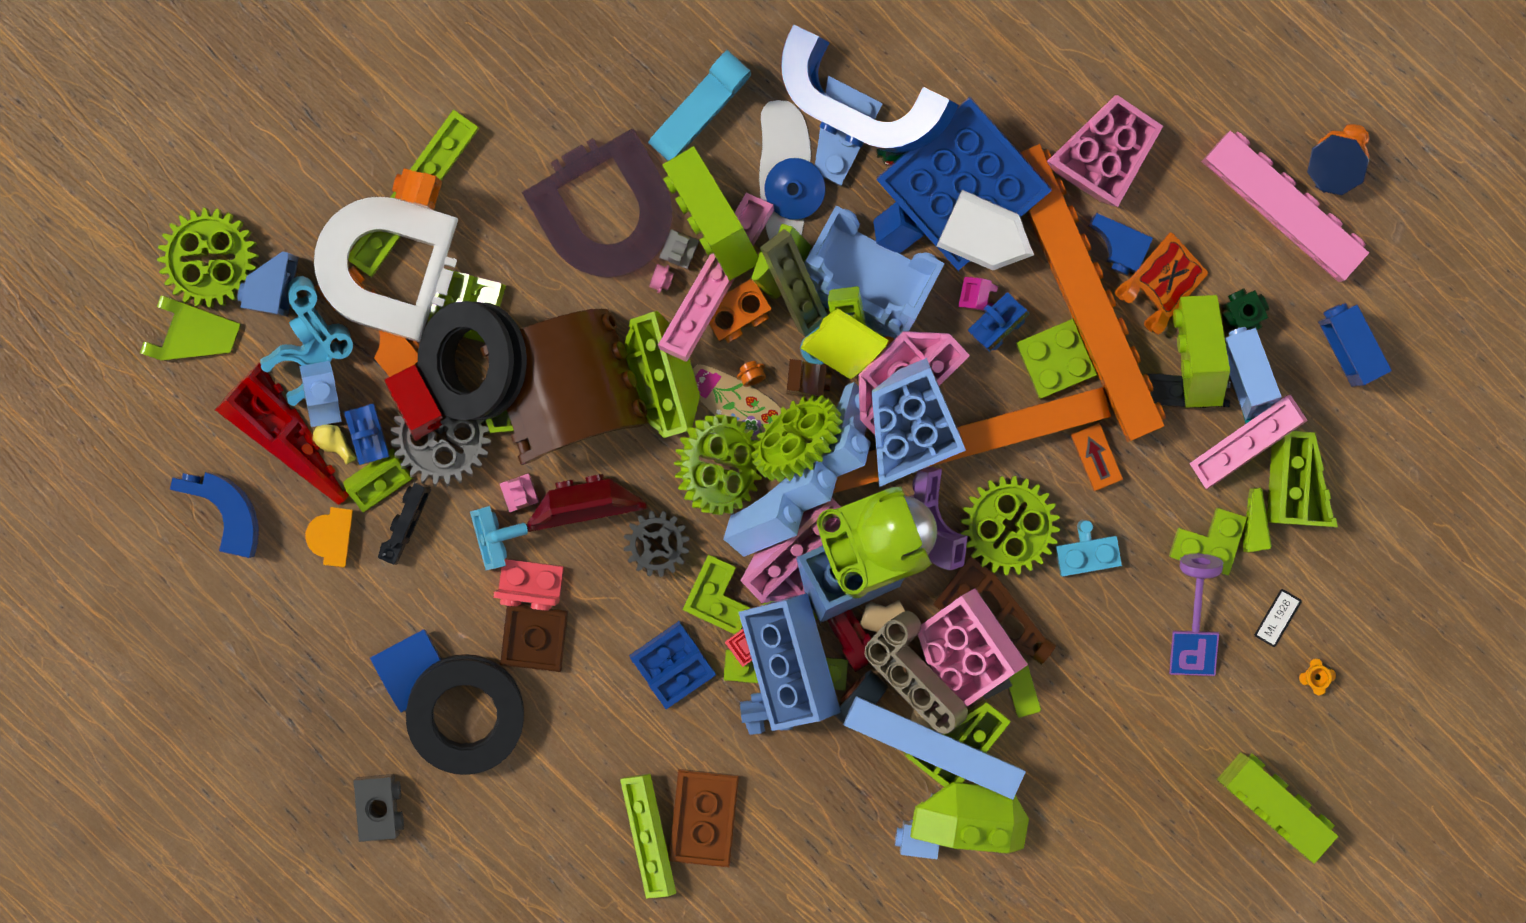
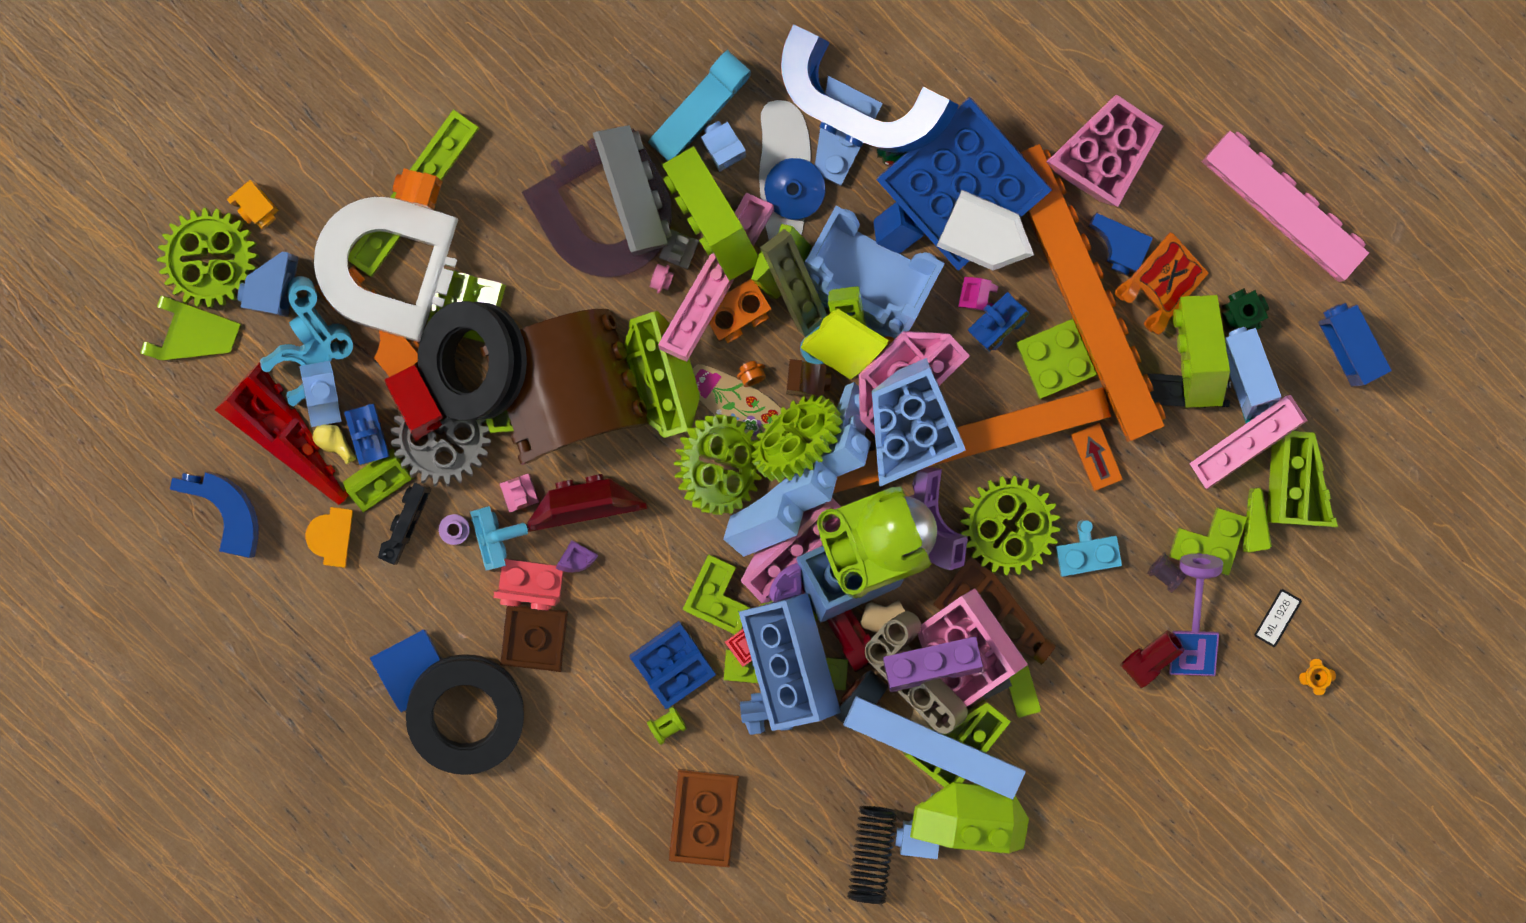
(254, 205): none -> light orange brick
(370, 824): dark grey brick -> none
(463, 525): none -> lavender plate
(576, 558): none -> medium lavender tile
(631, 189): none -> light grey slope
(640, 532): dark grey gear -> none
(648, 836): lime plate -> none
(658, 726): none -> lime bush
(723, 145): none -> light blue arch
(786, 583): none -> medium lavender tile
(865, 894): none -> black piece
(932, 662): none -> medium lavender arch
(1146, 663): none -> dark red piece
(1167, 572): none -> bush
(1277, 807): lime wedge -> none
(1340, 160): dark blue piece -> none

